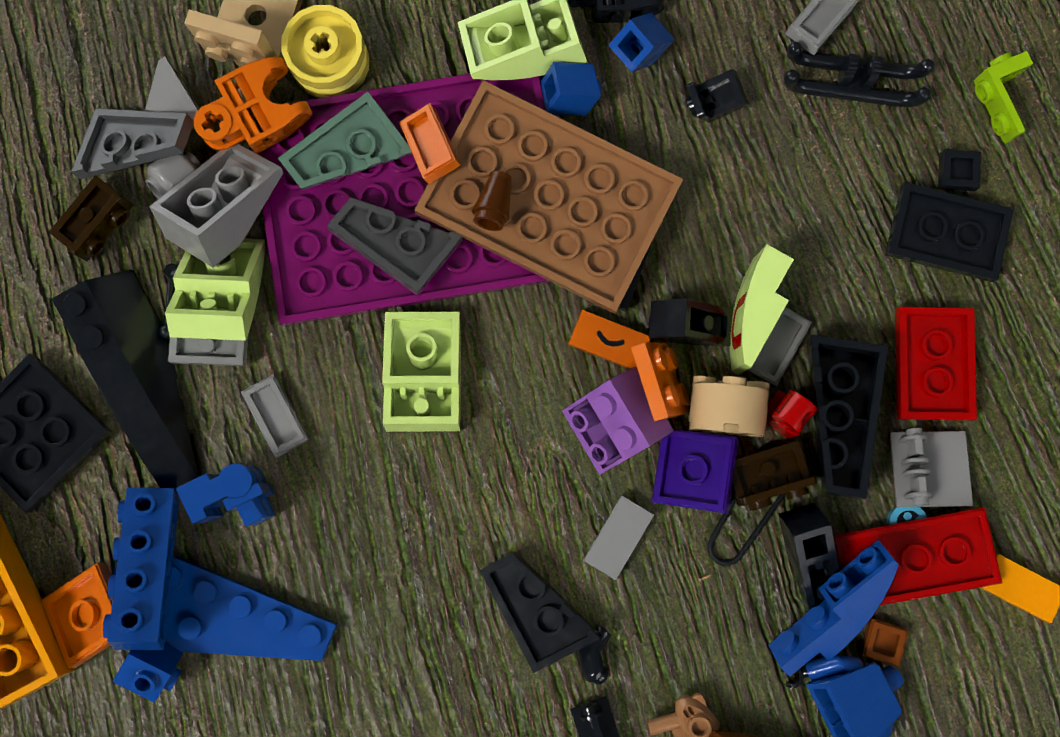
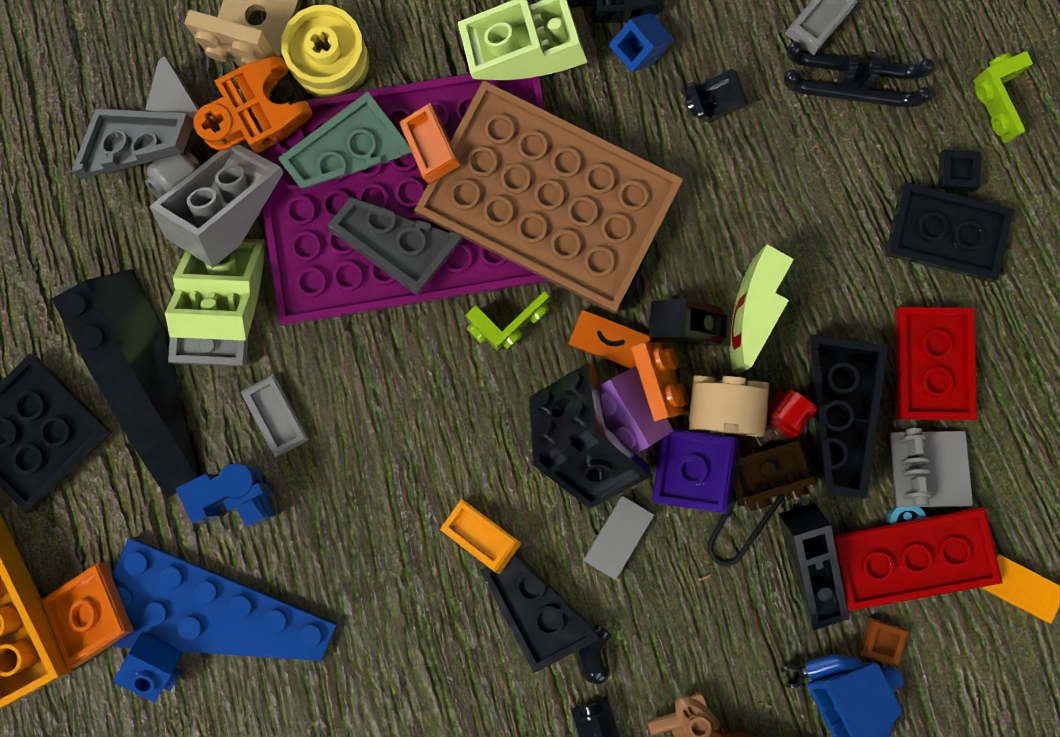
(91, 219): dark brown bracket -> none
(143, 569): blue brick -> none
(169, 271): black hinge -> none
(422, 372): yellowish green slope -> none
(480, 536): none -> light orange tile
(484, 329): none -> lime bracket
(493, 203): reddish brown cone -> none
(570, 88): blue brick -> none
(578, 441): none -> black bracket
(780, 347): light grey tile -> none
(848, 605): blue slope -> none

